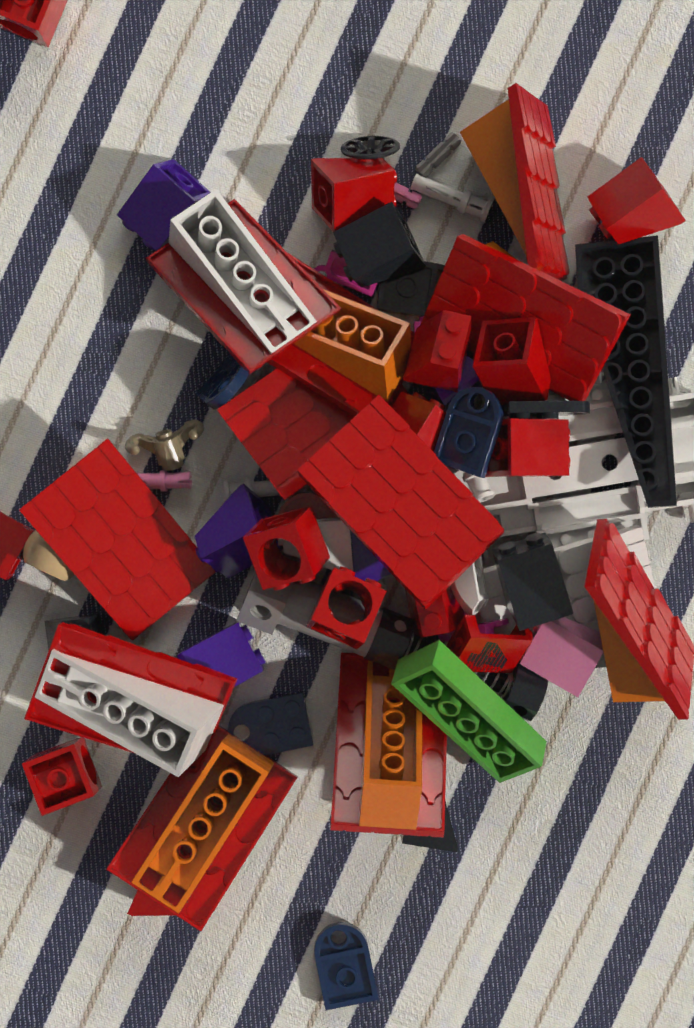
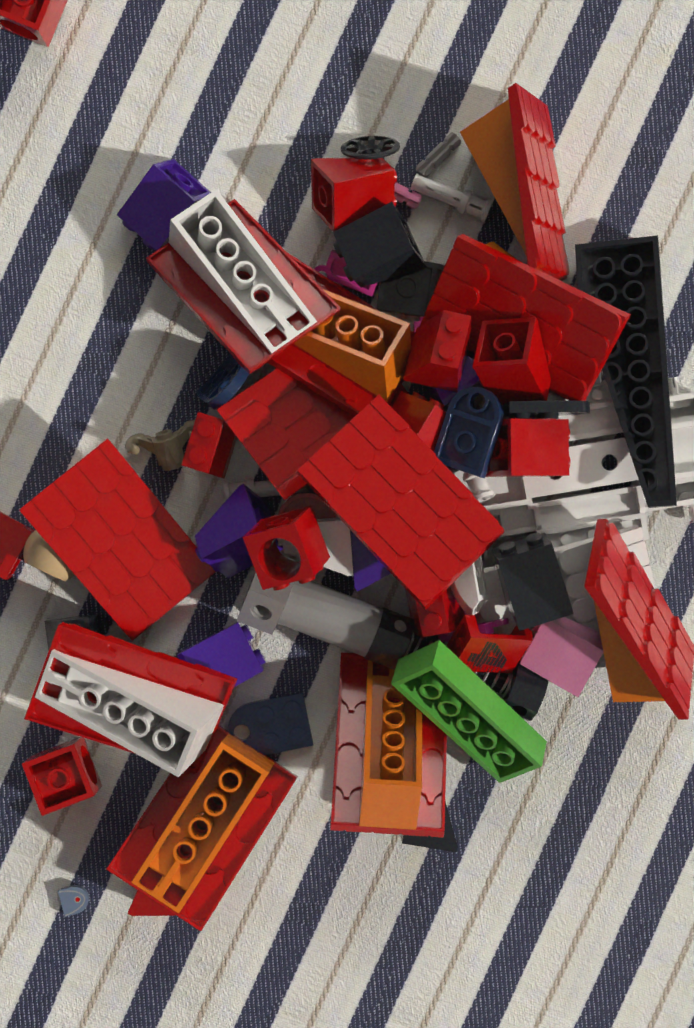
(73, 899): none -> sand blue tile
(167, 480): bright pink pin -> none
(210, 446): none -> red panel
(322, 617): red brick -> none
(344, 968): dark blue plate -> none
(634, 204): red slope -> none

